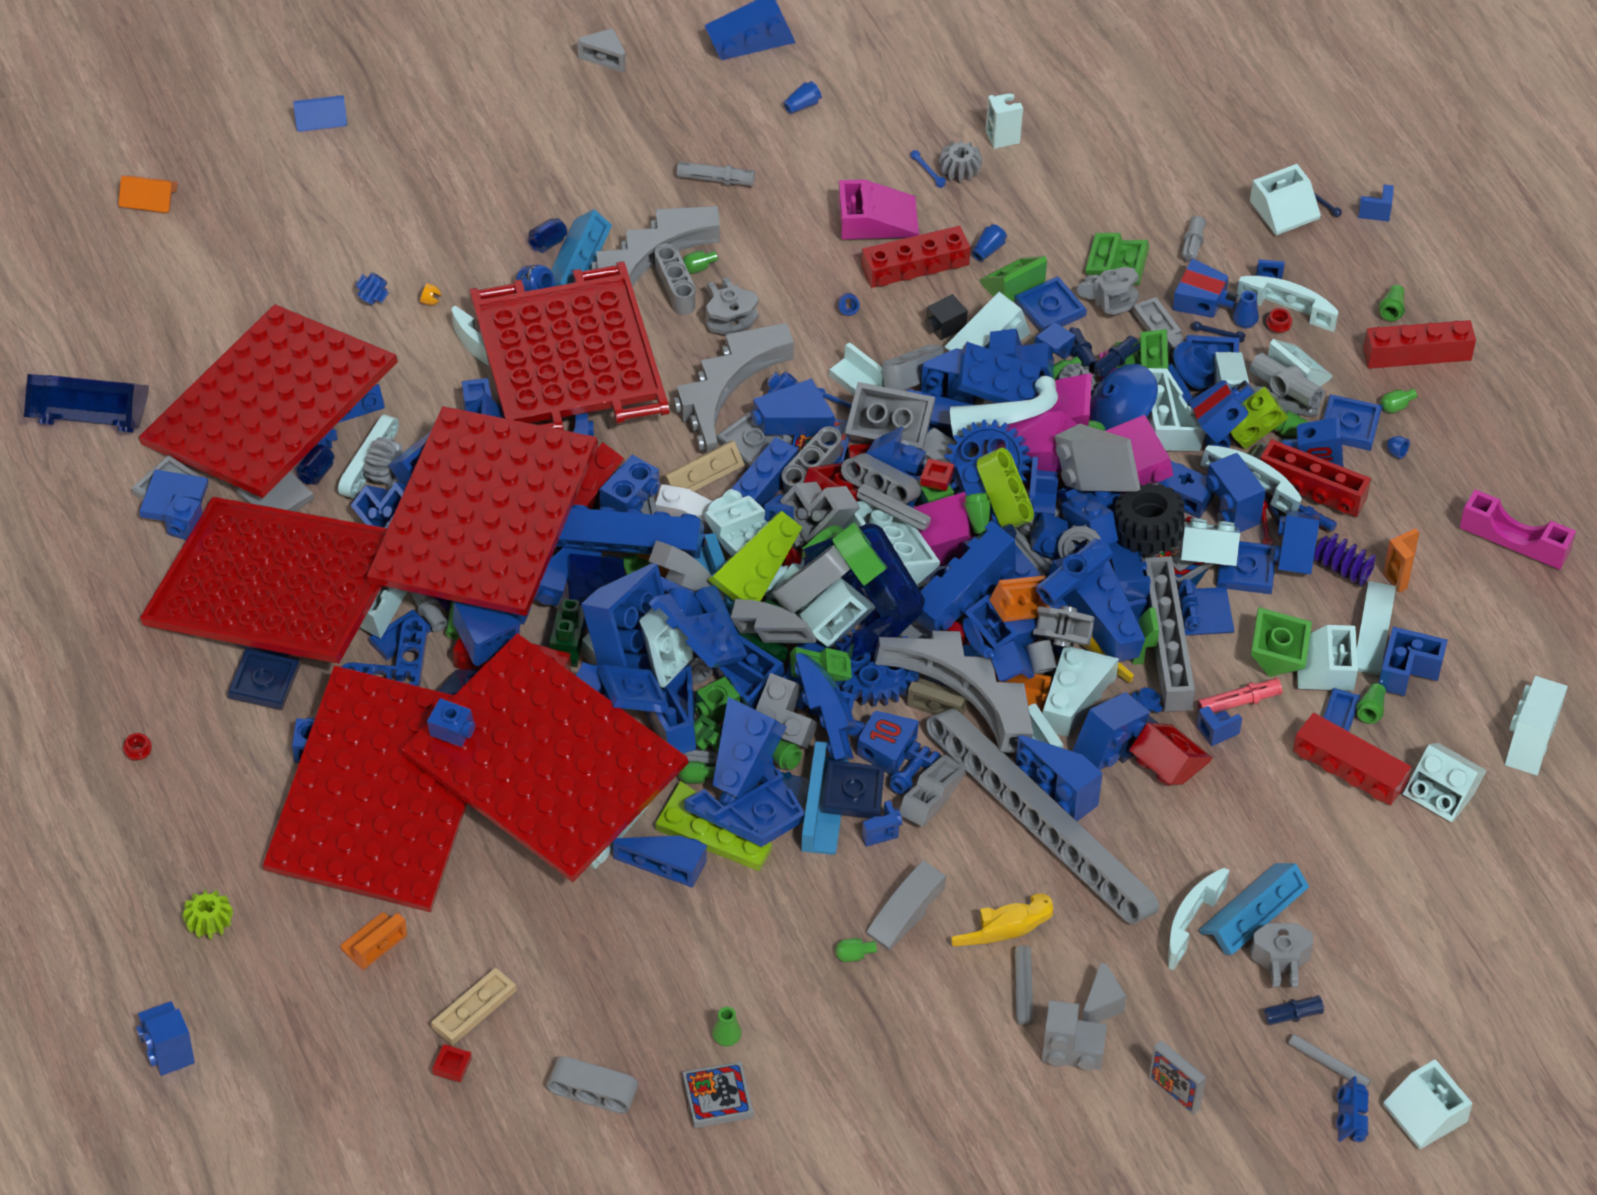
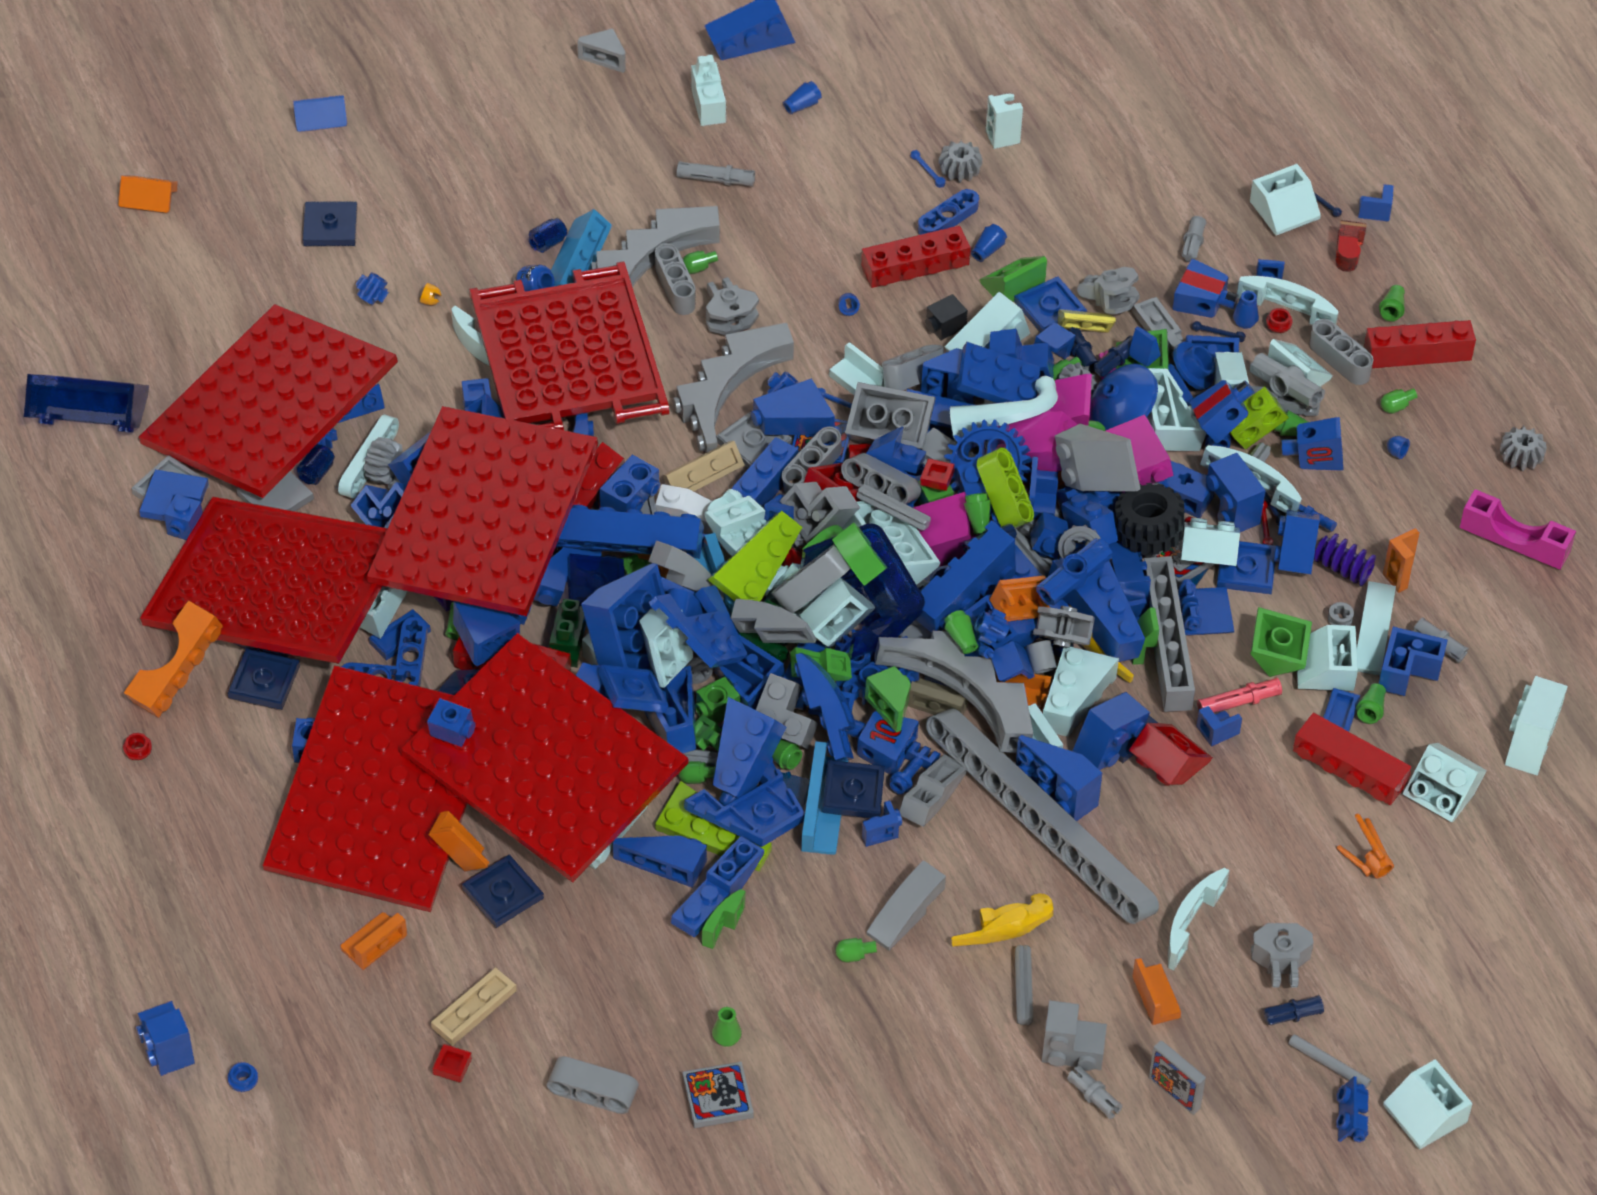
(157, 687): none -> orange arch
(207, 914): lime gear -> none
(242, 1070): none -> blue plate
(330, 223): none -> dark blue plate
(429, 608): light grey axle -> none
(458, 842): none -> orange panel
(502, 891): none -> dark blue plate
(708, 91): none -> light aqua hinge
(721, 881): none -> blue slope
(726, 915): none -> bright green slope
(875, 211): dark pink slope -> none
(889, 695): none -> bright green slope
(953, 205): none -> blue beam
(961, 630): none -> bright green cone
(991, 626): none -> blue gear
(1085, 320): none -> light yellow slope
(1094, 1092): none -> light grey pin
(1105, 997): light grey slope -> none
(1113, 252): bright green slope -> none
(1144, 347): none -> blue slope
(1149, 699): blue plate -> none
(1155, 992): none -> orange panel
(1256, 906): dark azure panel -> none
(1319, 478): red brick -> none
(1340, 608): none -> light grey bush
(1341, 351): none -> light grey beam
(1349, 240): none -> leg
(1357, 420): blue tile -> none
(1377, 860): none -> orange plant
(1453, 649): none -> light grey pin
(1523, 448): none -> light grey gear

